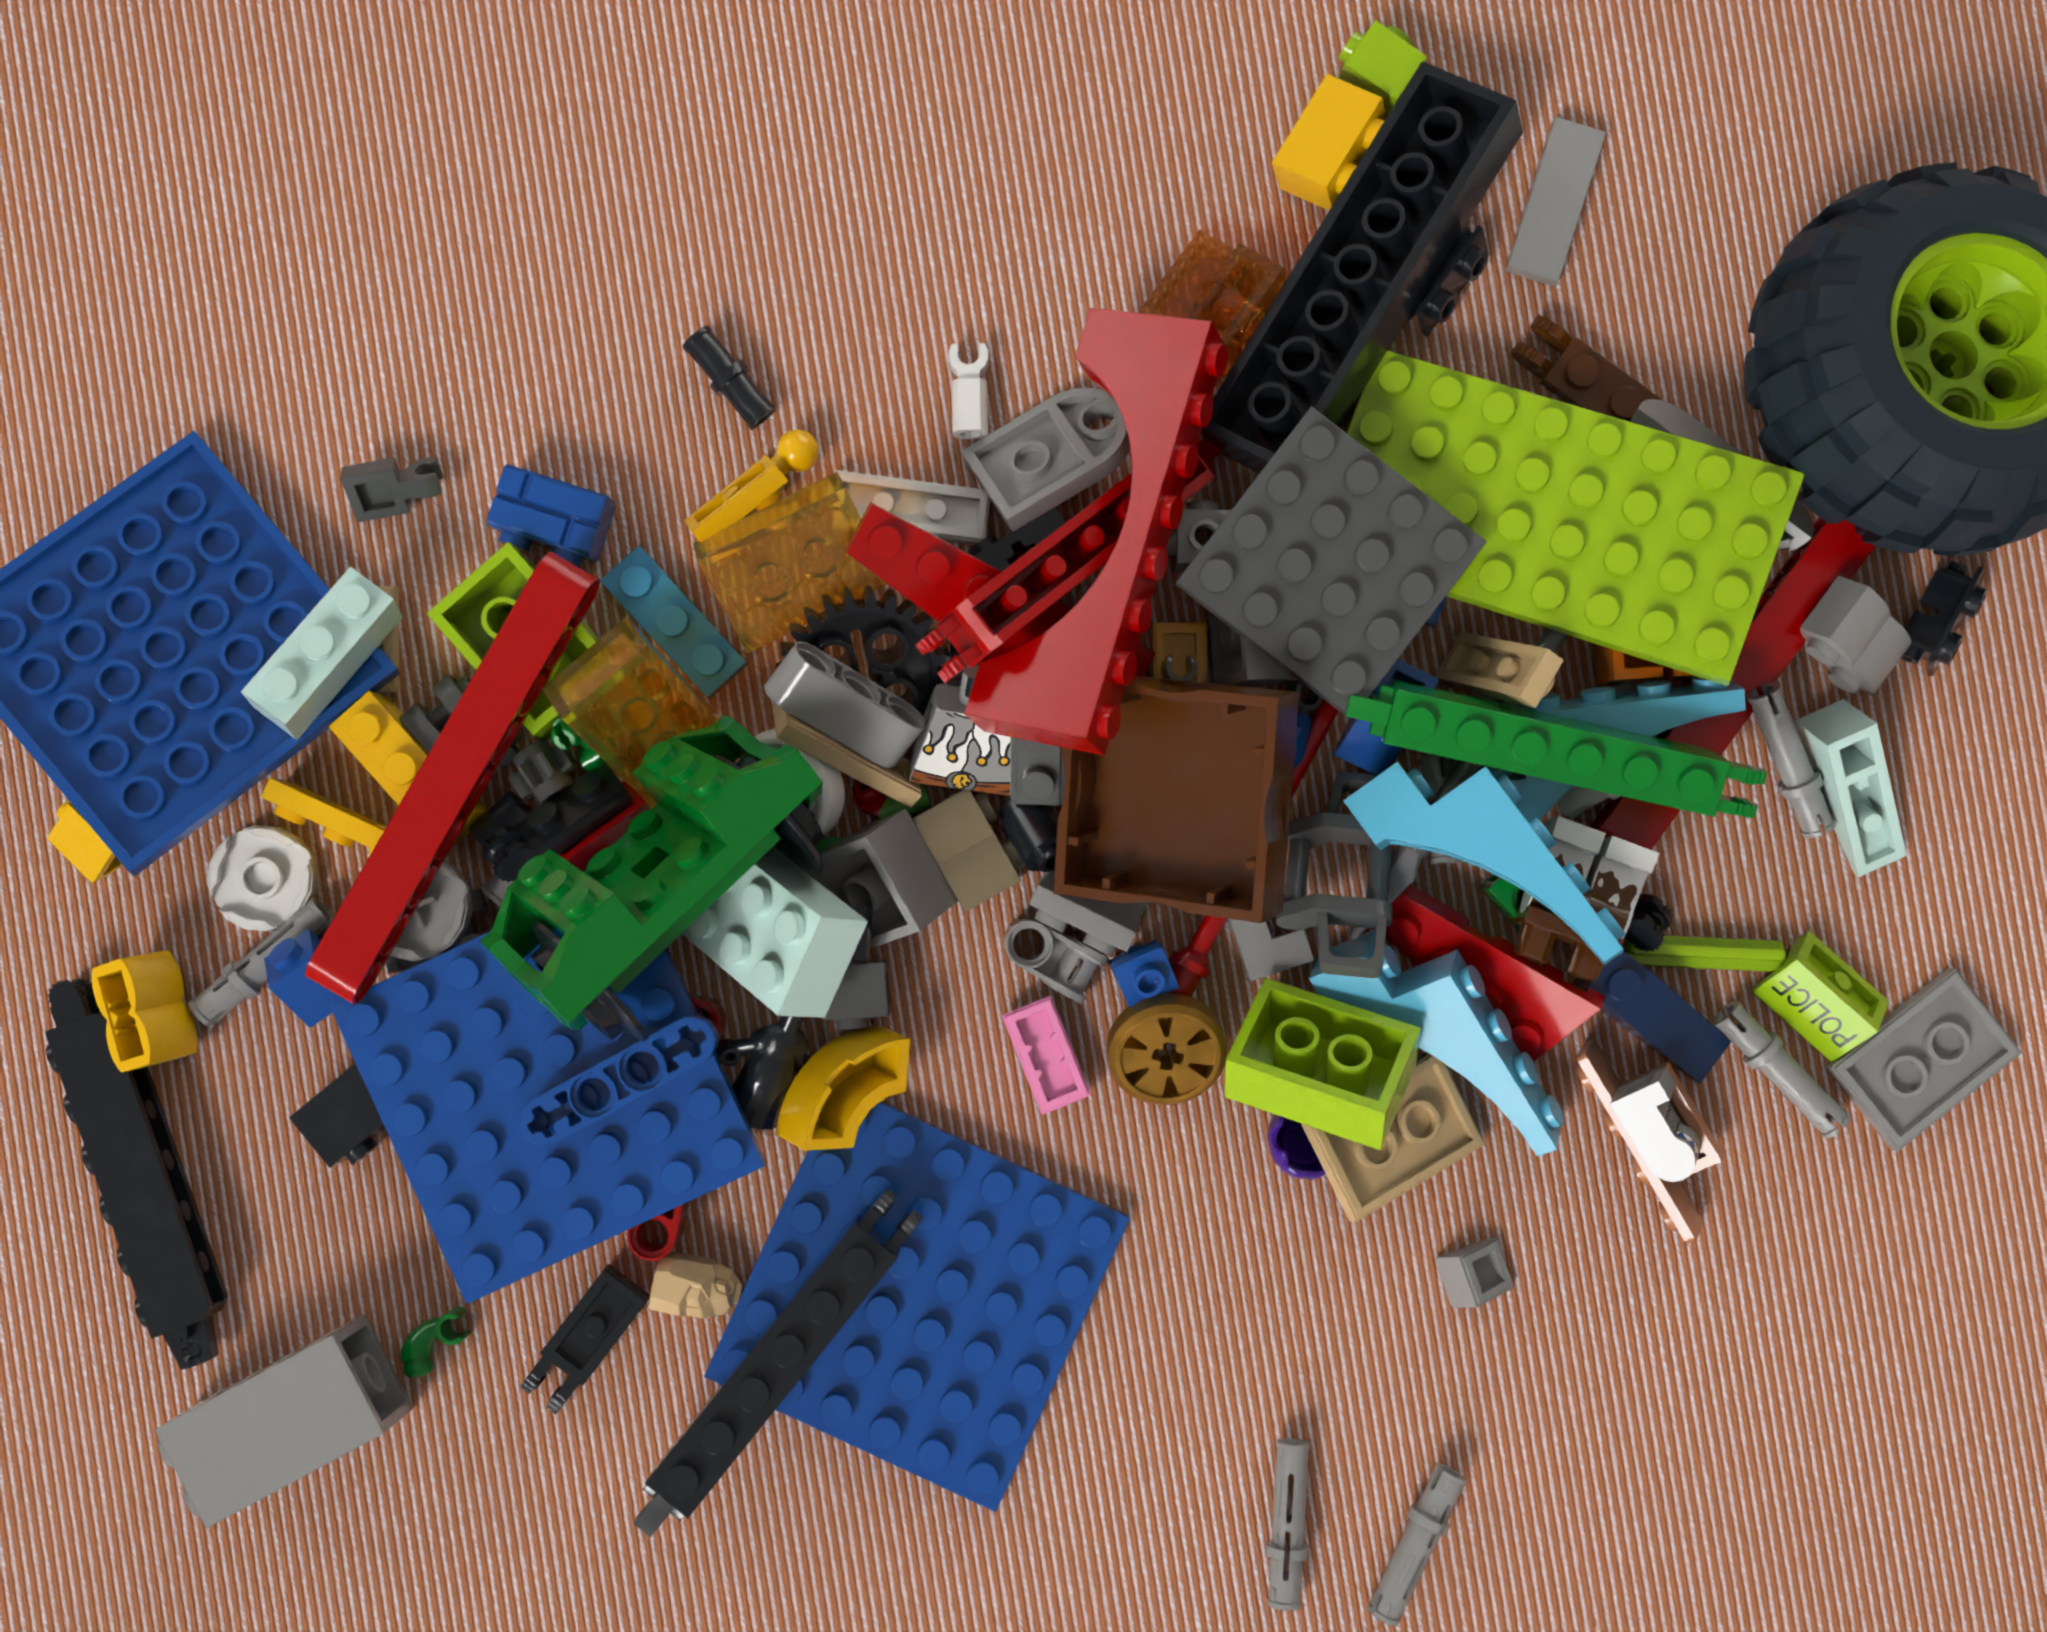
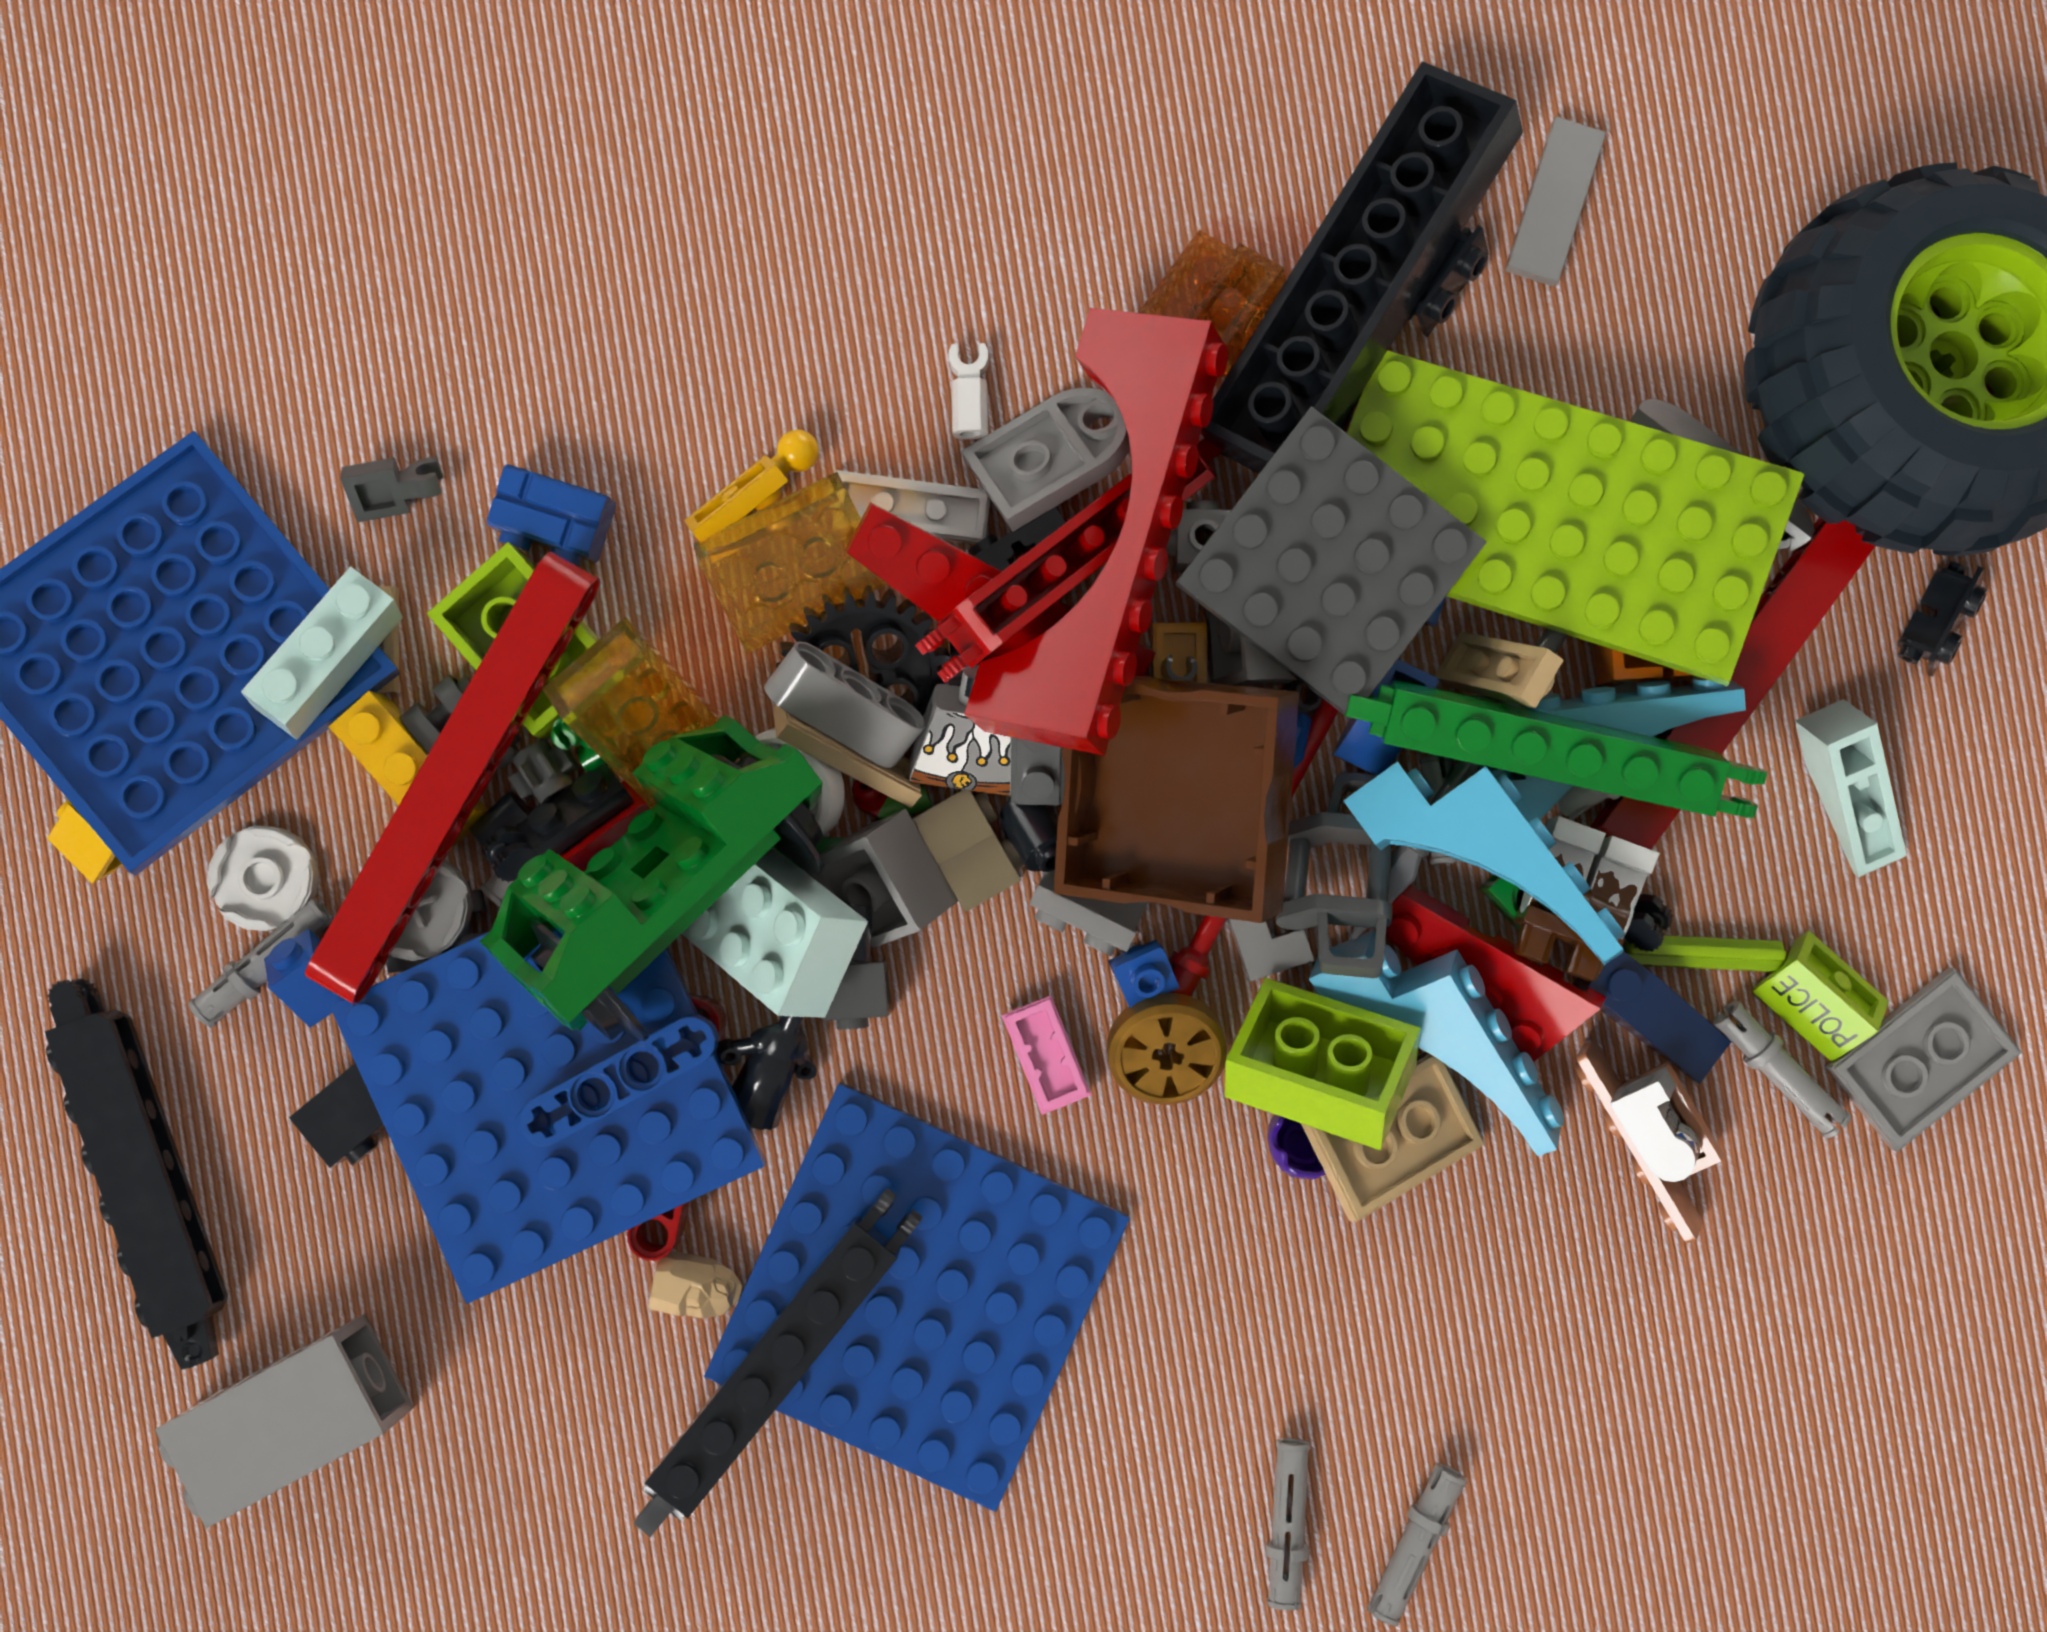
(144, 1010): yellow brick -> none
(340, 822): yellow plate -> none
(419, 1343): green arm -> none
(588, 1334): black hinge -> none
(674, 622): dark azure plate -> none
(729, 377): black pin -> none
(842, 1086): yellow brick -> none
(1056, 959): light grey piece -> none
(1328, 141): yellow brick -> none
(1380, 62): lime brick -> none
(1474, 1273): light grey slope -> none
(1581, 373): reddish brown hinge -> none
(1798, 779): light grey pin -> none
(1854, 636): light grey brick -> none

